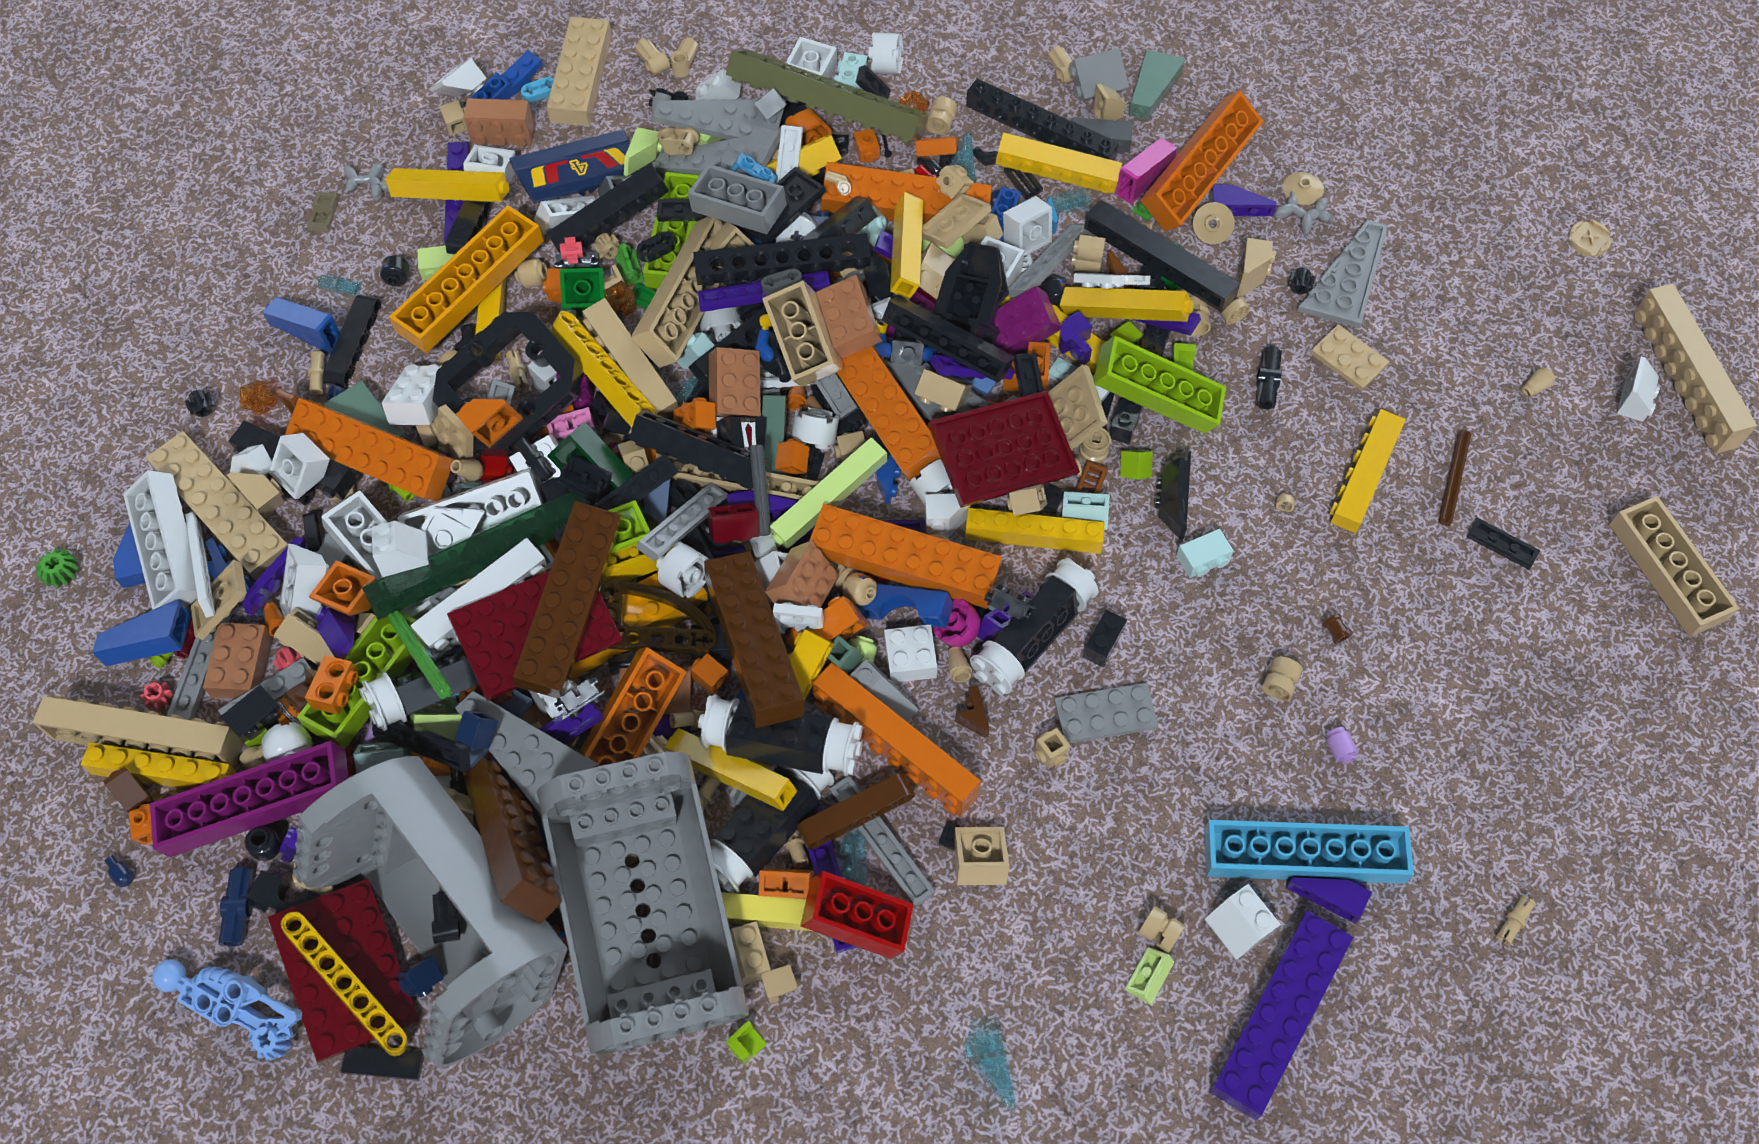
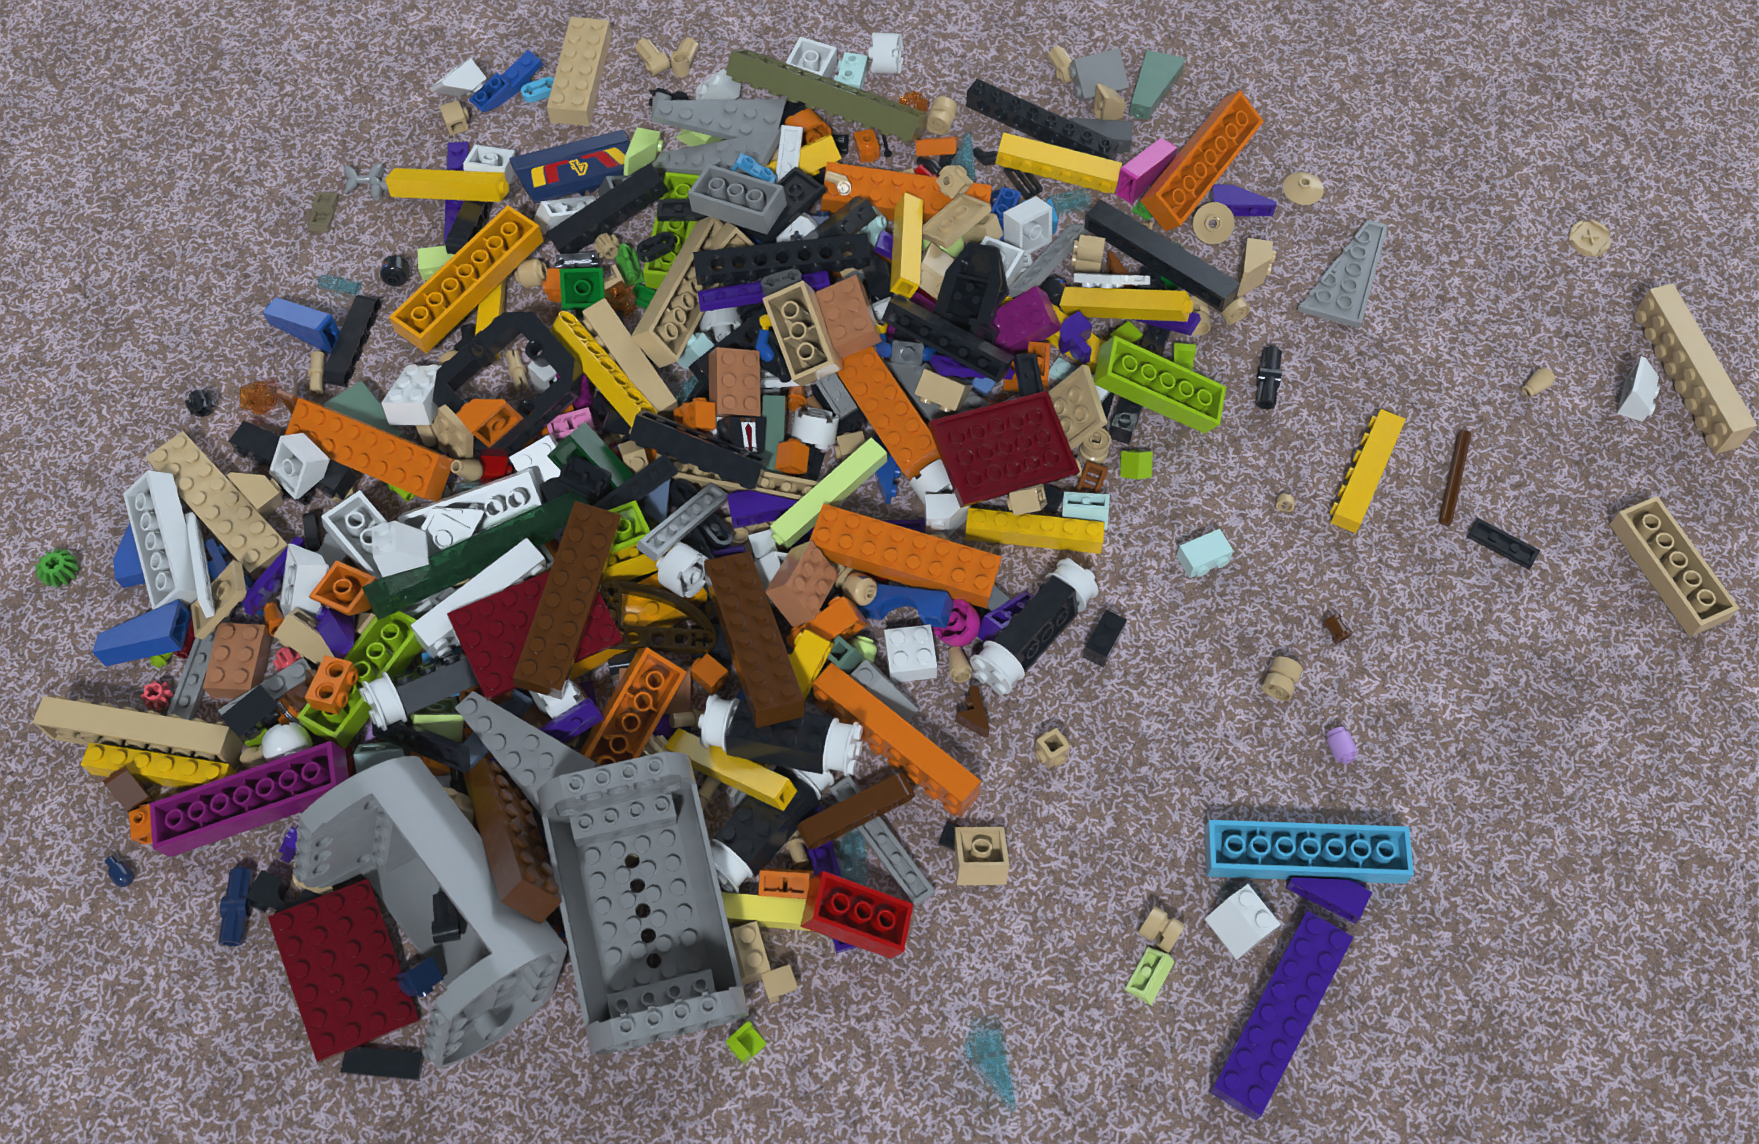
(230, 1005): light blue arm -> none
(251, 461): white slope -> none
(263, 843): black head -> none
(334, 390): dark blue hinge -> none
(338, 972): yellow beam -> none
(420, 655): bright green axle -> none
(476, 730): dark blue brick -> none
(499, 122): nougat brick -> none
(500, 390): light grey panel -> none
(533, 459): black pin -> none
(571, 250): coral gear -> none
(573, 704): hinge -> none
(678, 140): tan piece -> none
(733, 522): dark red brick -> none
(760, 488): dark grey axle -> none
(770, 103): light grey panel -> none
(800, 617): white wing -> none
(871, 83): black plate -> none
(1018, 605): black hinge -> none
(1106, 713): light grey plate -> none
(1174, 494): black wedge -> none
(1301, 281): black gear -> none
(1307, 216): light grey piece -> none
(1350, 357): tan plate -> none
(1516, 920): tan pin -> none

